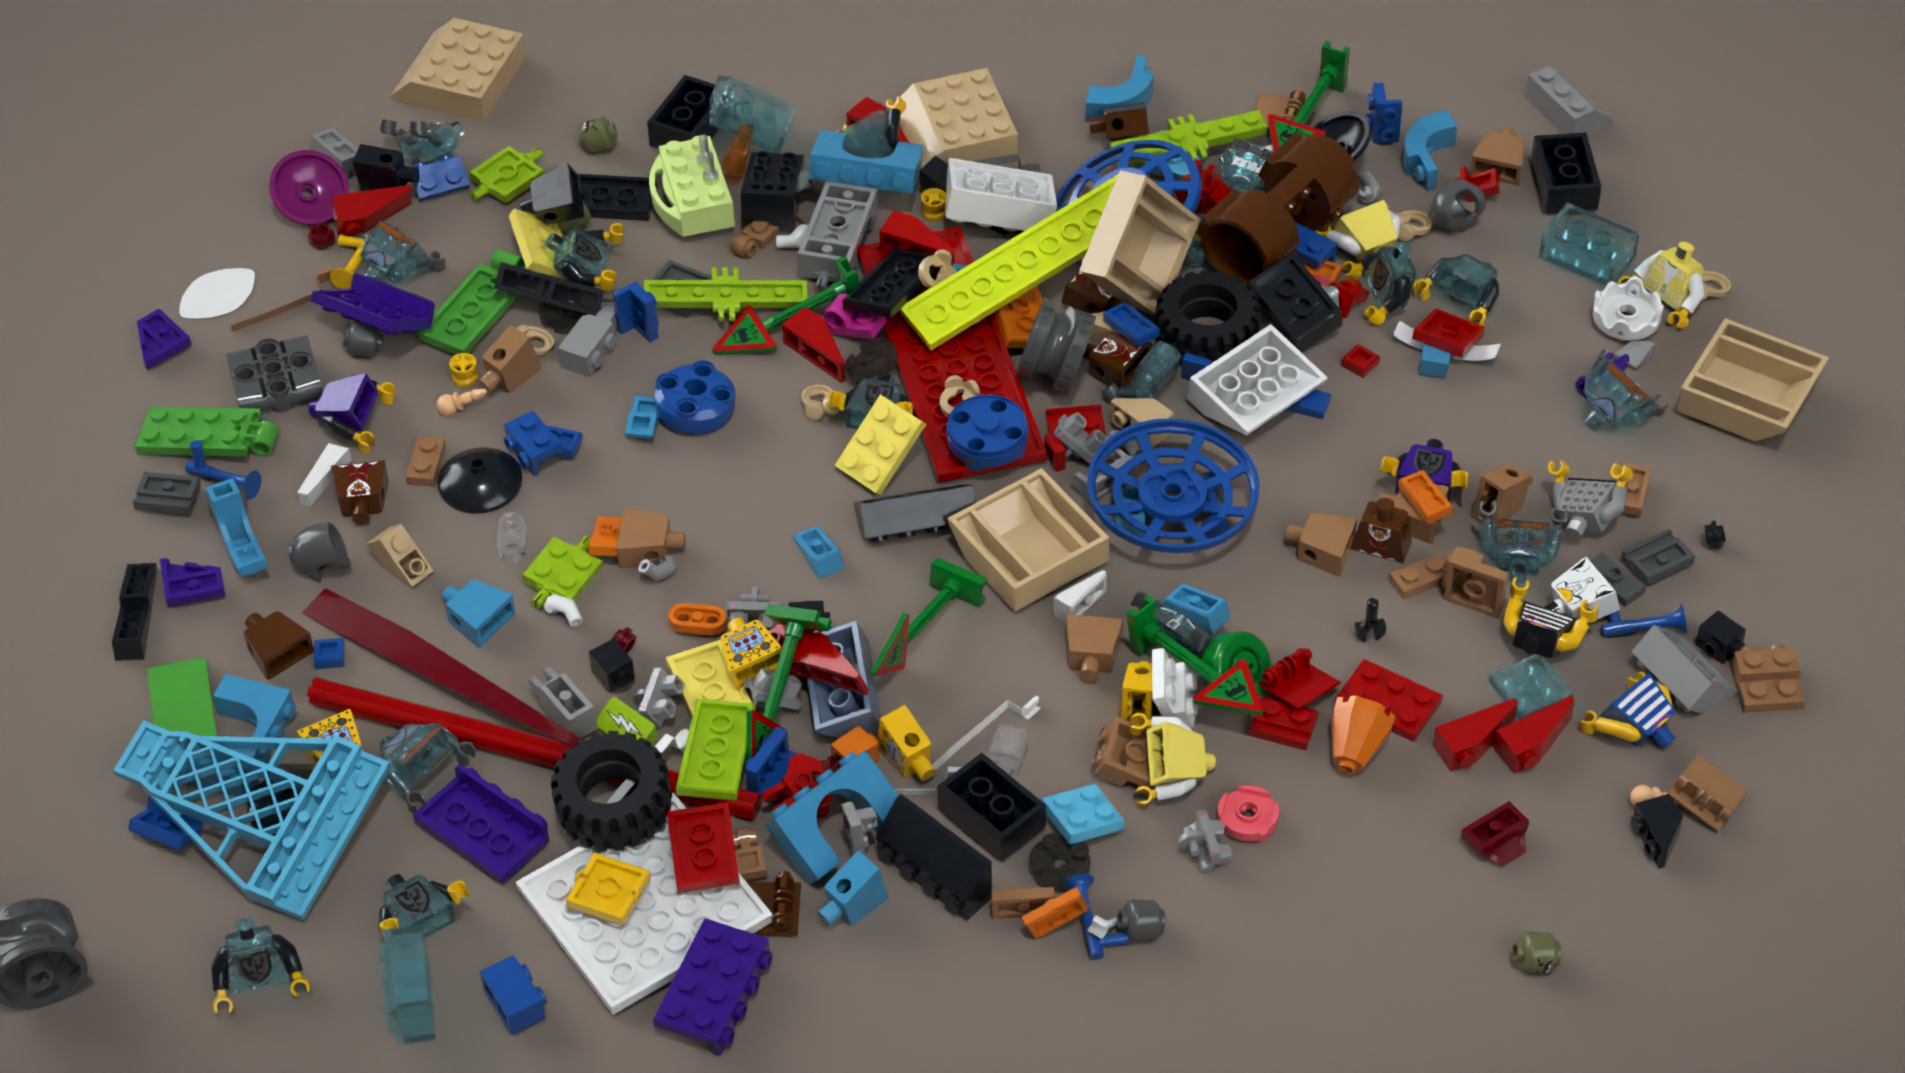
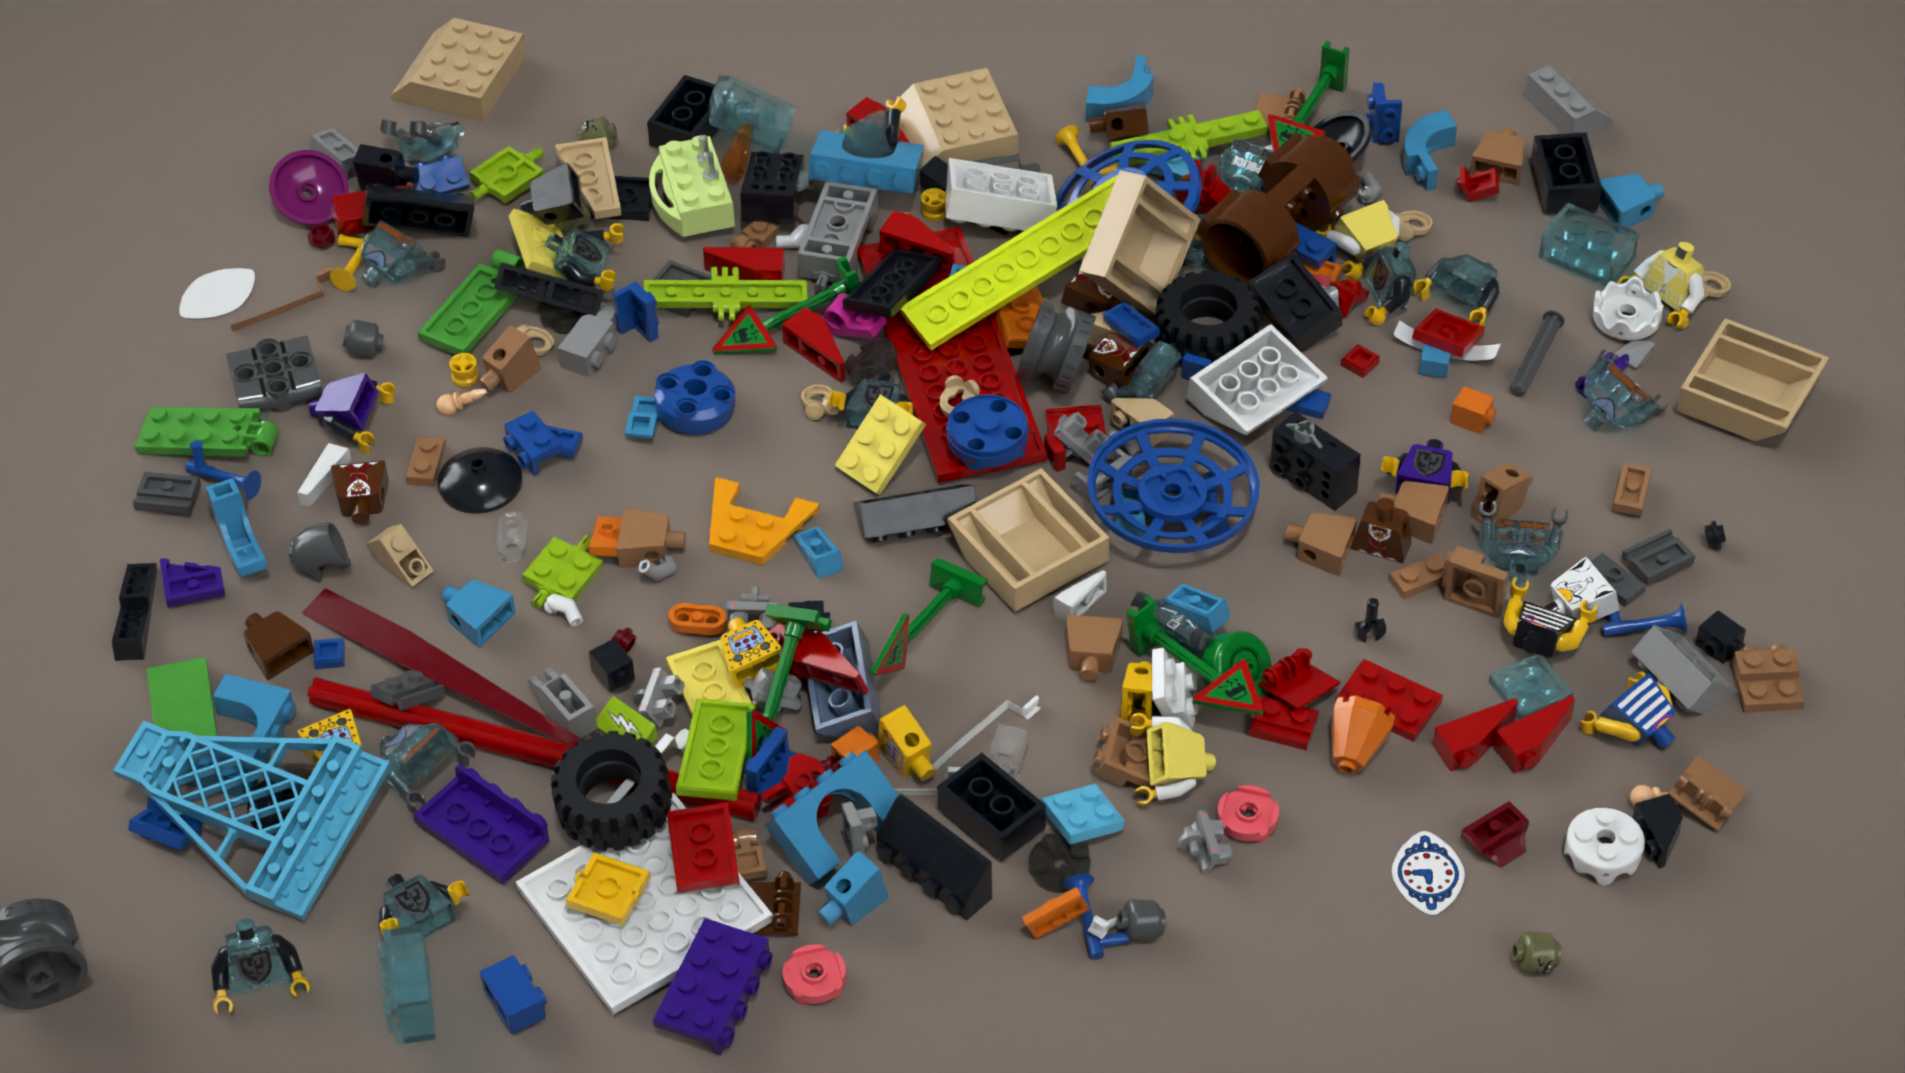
(160, 338): dark purple wing -> none
(378, 305): dark purple bracket -> none
(407, 690): none -> dark grey plate
(418, 210): none -> black slope
(597, 180): none -> tan wing
(751, 262): none -> red slope
(751, 533): none -> light orange wing
(814, 990): none -> coral plate
(940, 259): tan piece -> none
(1019, 902): medium nougat plate -> none
(1068, 137): none -> yellow piece
(1315, 461): none -> black piece
(1425, 496): orange plate -> none
(1428, 873): none -> sticker
(1448, 211): dark grey piece -> none
(1473, 410): none -> orange brick
(1536, 352): none -> dark grey axle
(1589, 501): light grey torso -> none
(1600, 859): none -> white plate
(1629, 199): none -> dark azure torso

